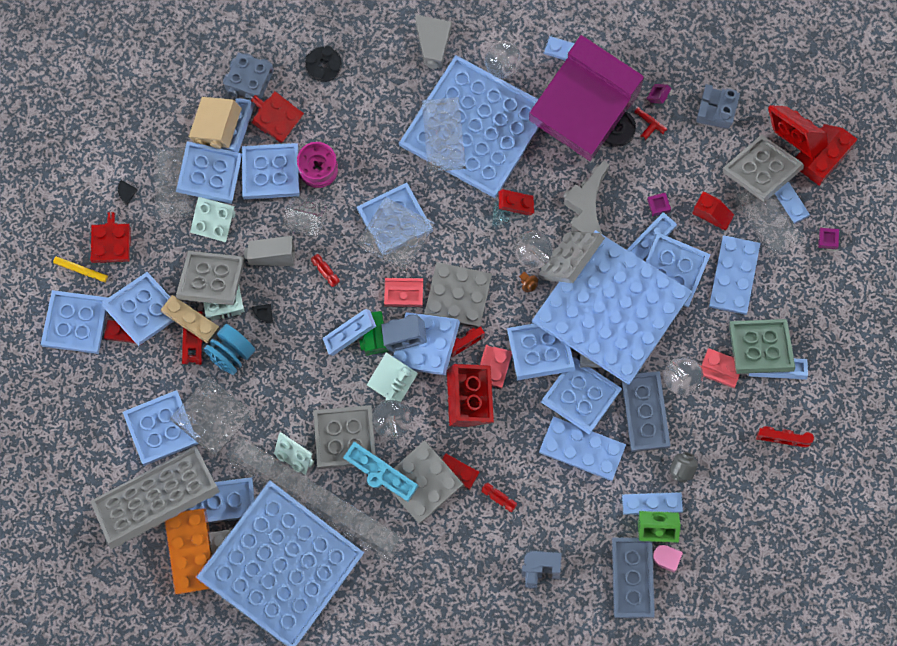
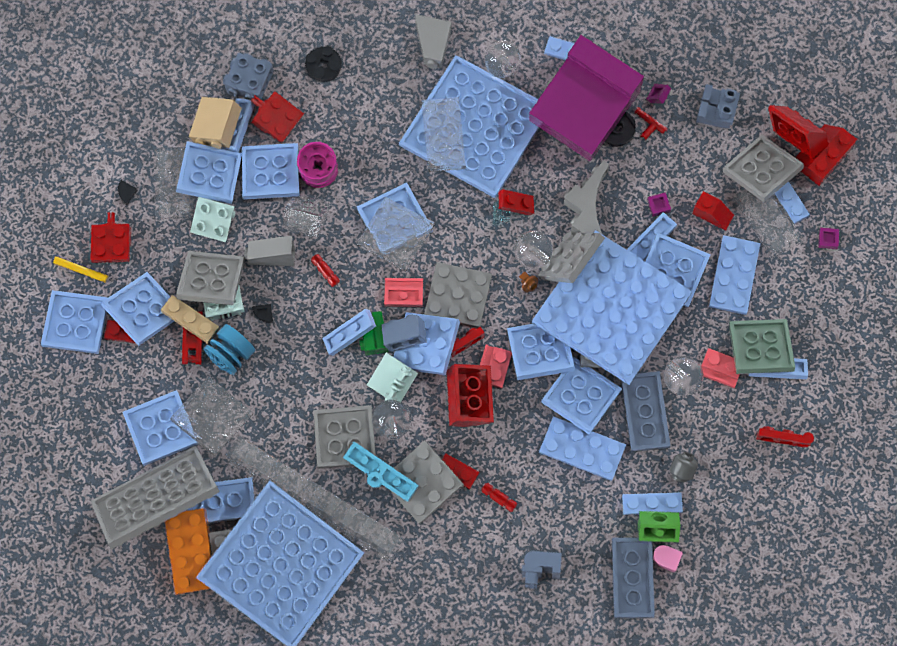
(293, 454): light aqua hinge -> none

